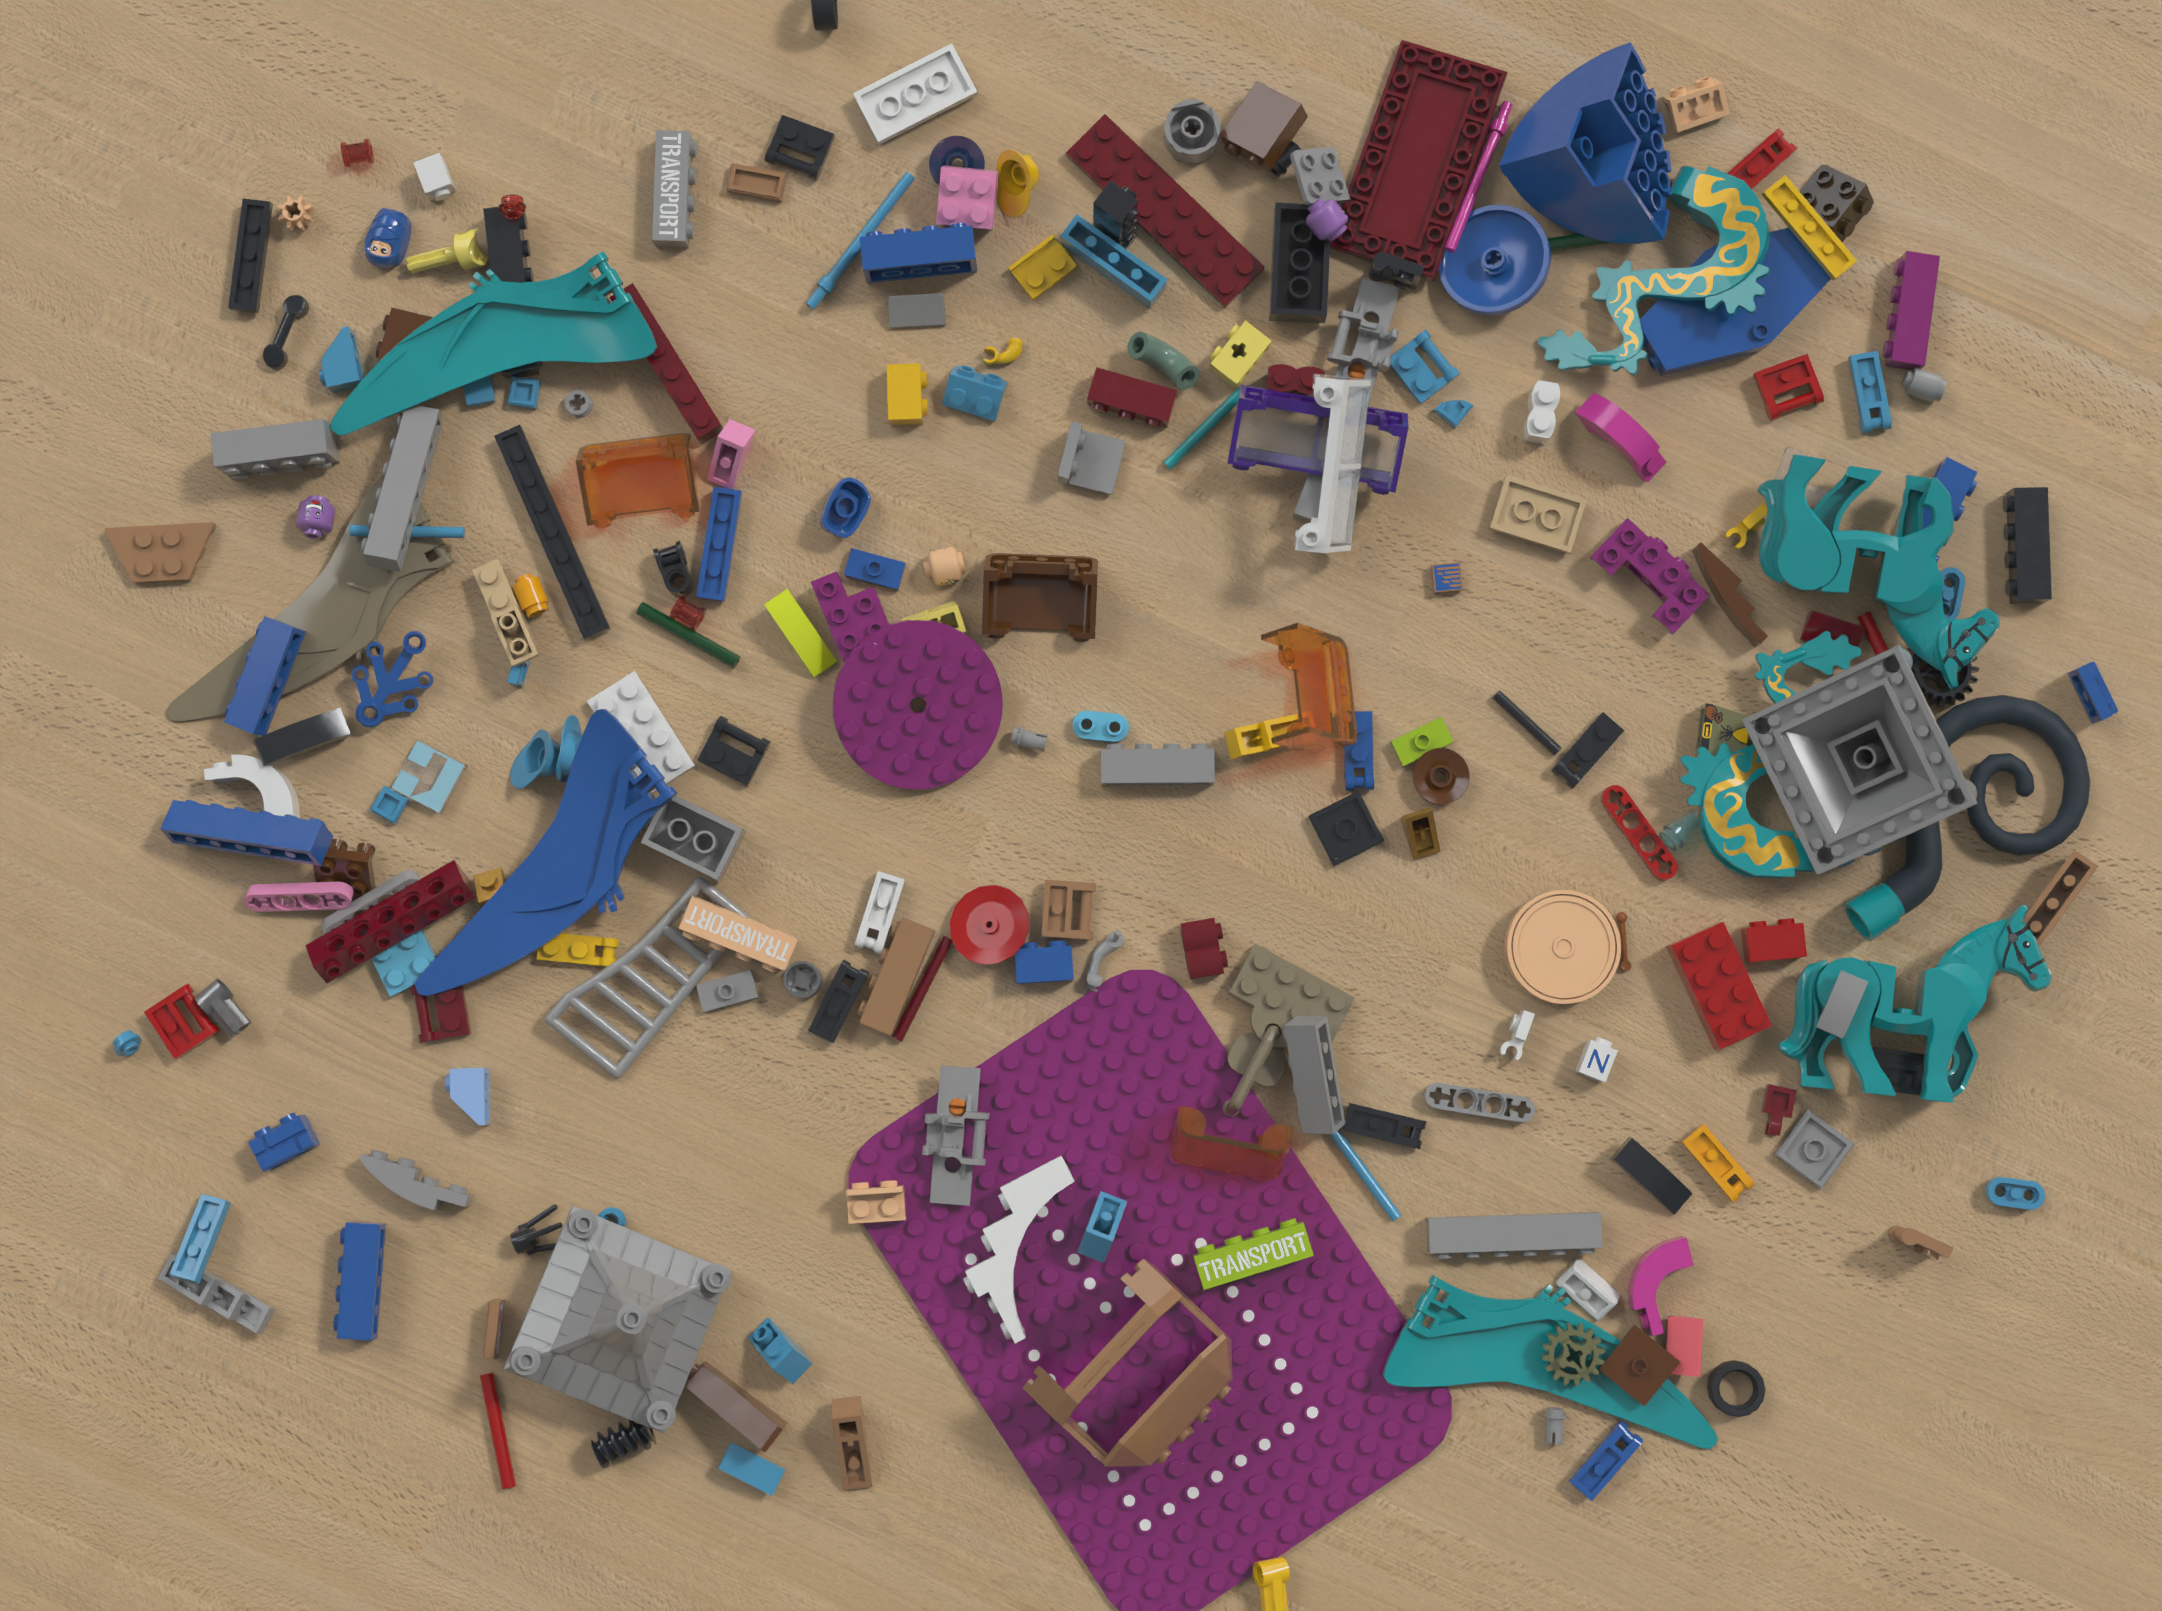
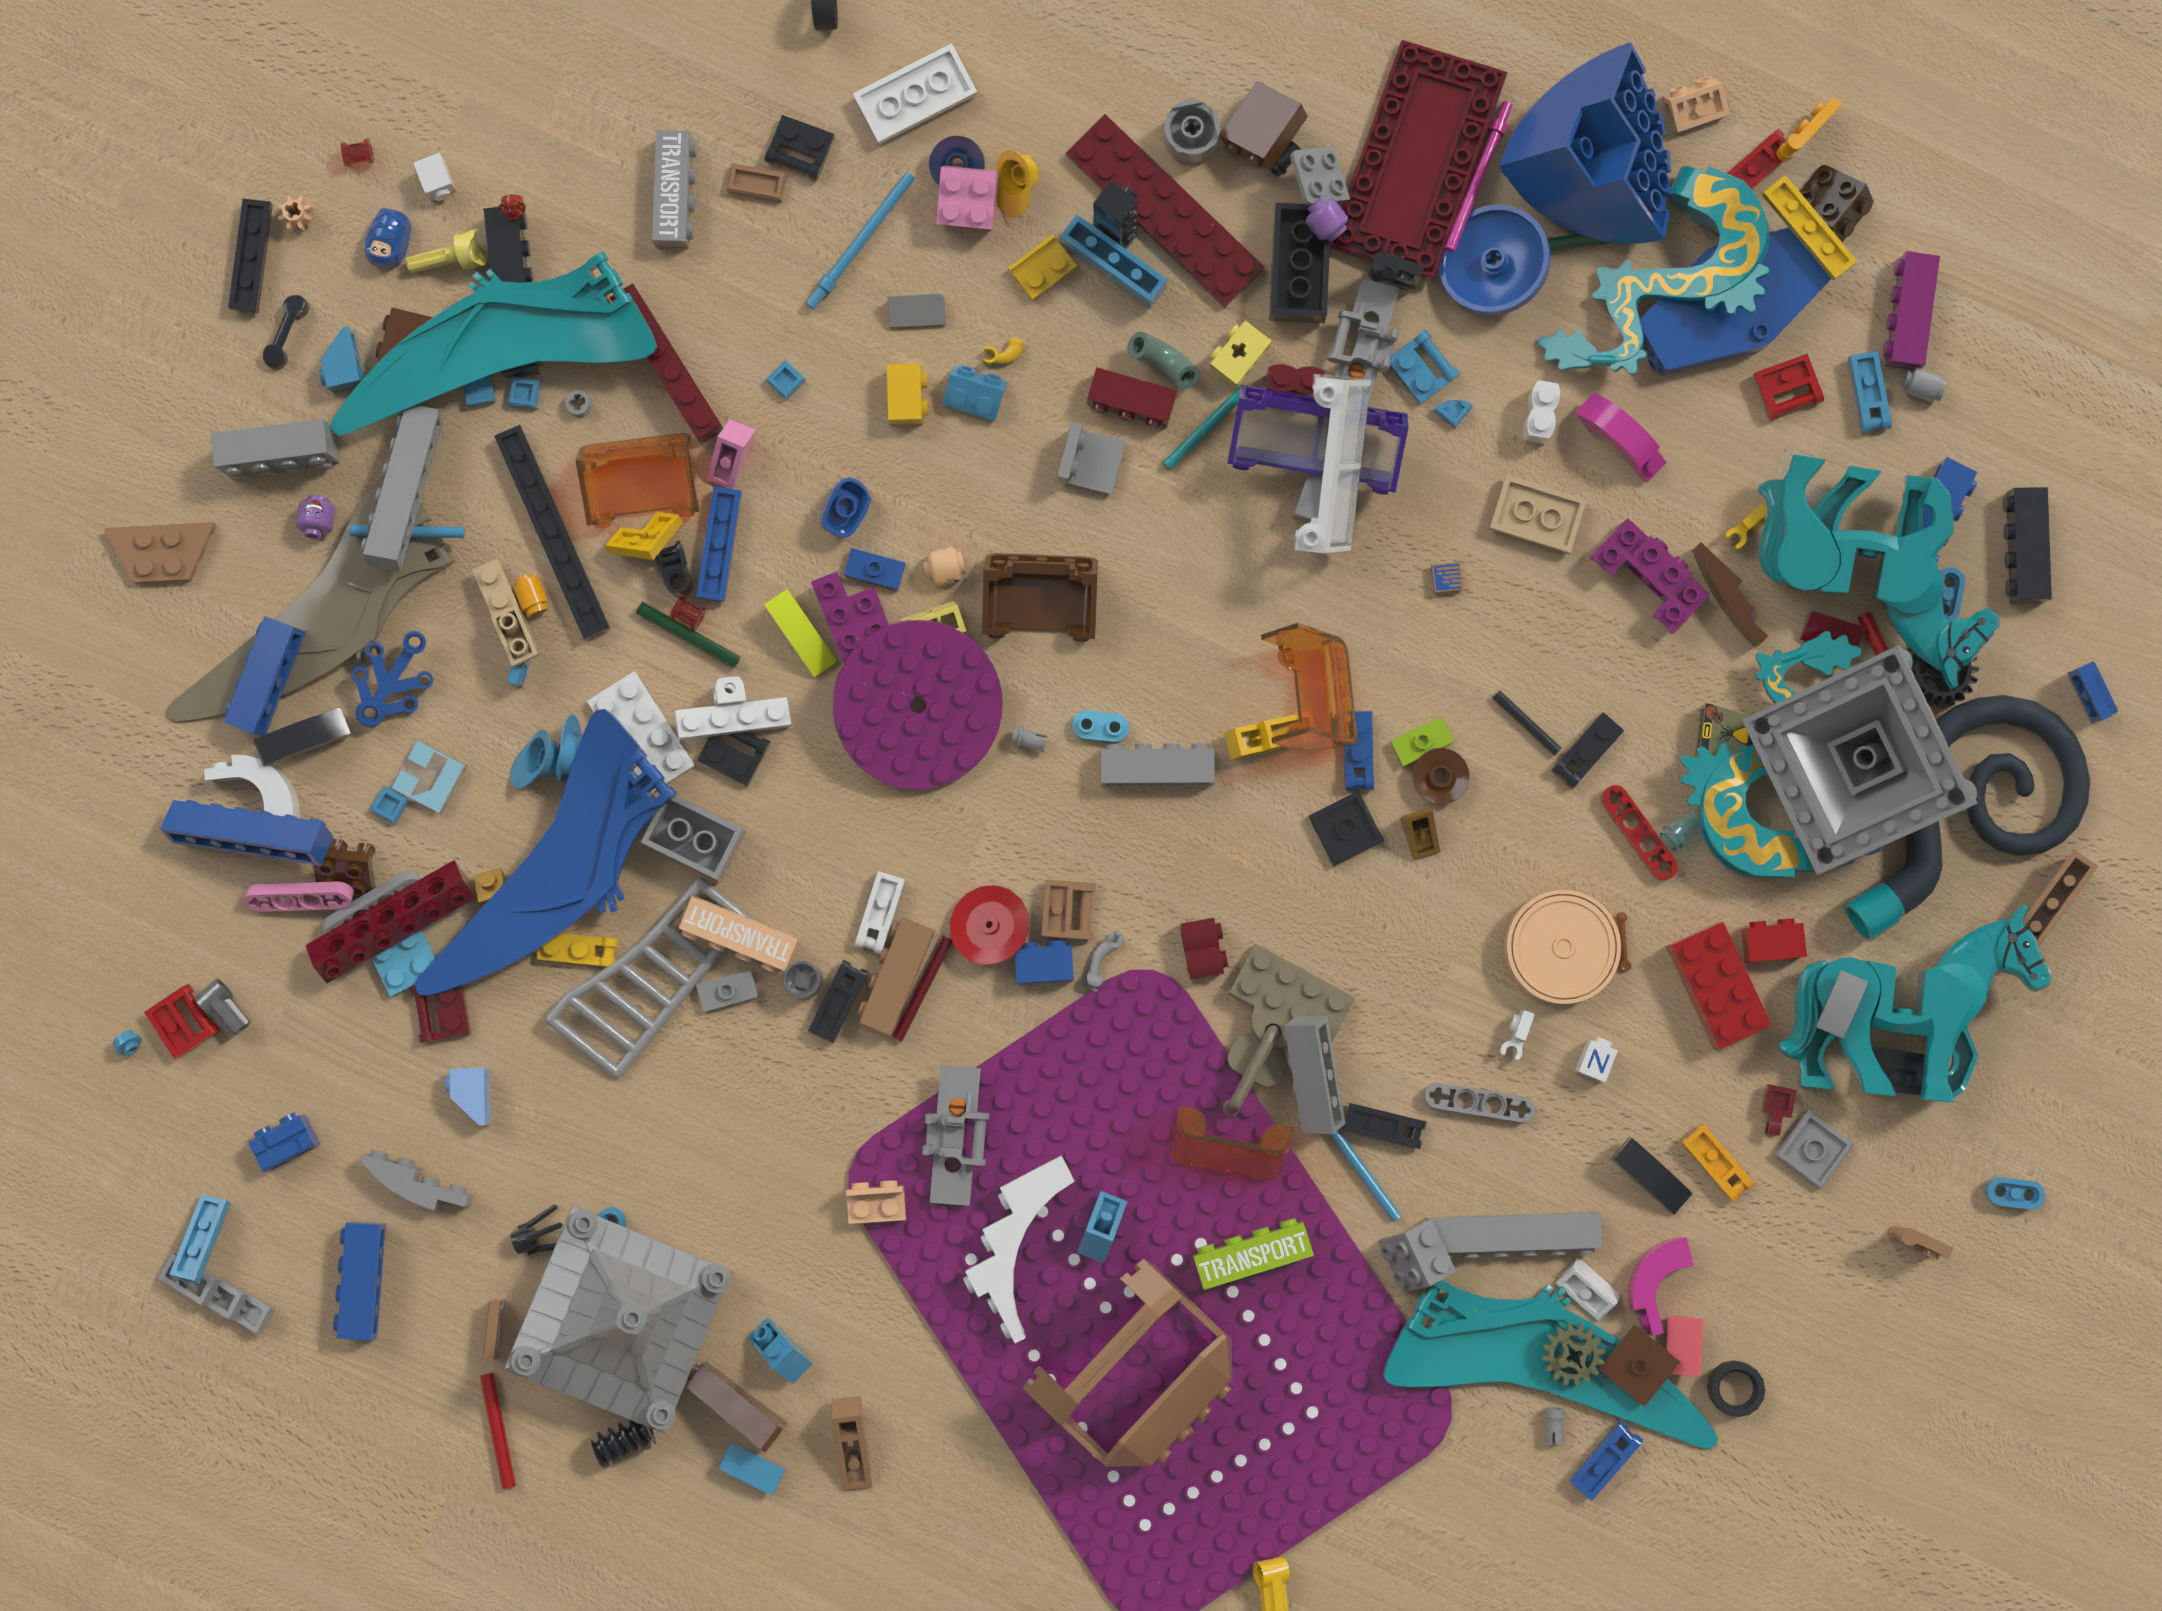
(645, 542): none -> yellow plate
(731, 713): none -> white plate
(785, 380): none -> dark azure tile
(918, 253): blue brick -> none
(1417, 1257): none -> light grey bracket
(1807, 129): none -> light orange plate

